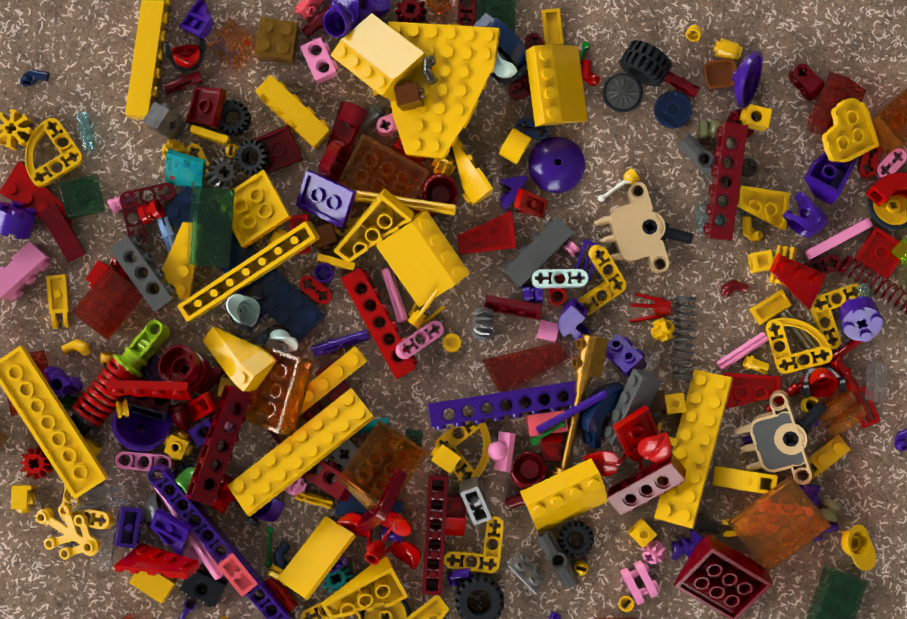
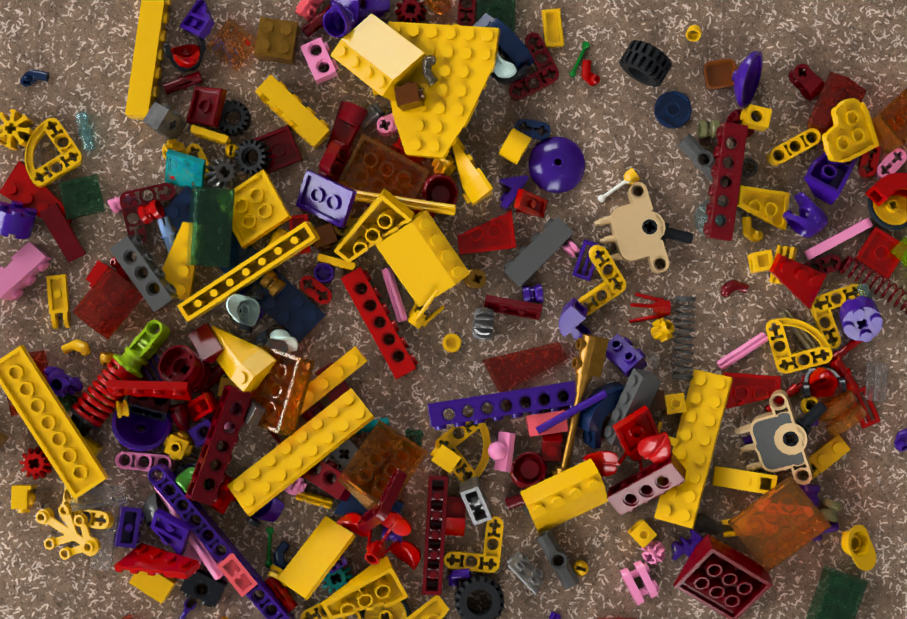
(206, 343): none -> dark red slope
(254, 413): none -> flat silver slope
(272, 283): none -> pearl gold wheel
(340, 343): dark purple pin -> none
(415, 346): bright pink beam -> none
(470, 280): none -> pearl gold wheel
(534, 440): green hinge -> none
(545, 274): light aqua beam -> none
(548, 331): bright pink slope -> none
(556, 84): yellow slope -> none
(562, 291): red piece -> none
(576, 550): black tyre -> none
(622, 92): dark grey wheel -> none
(623, 600): yellow hinge -> none
(681, 84): dark red pin -> none
(727, 49): yellow brick -> none
(756, 365): yellow pin -> none
(770, 307): yellow tile -> none
(801, 143): none -> yellow beam

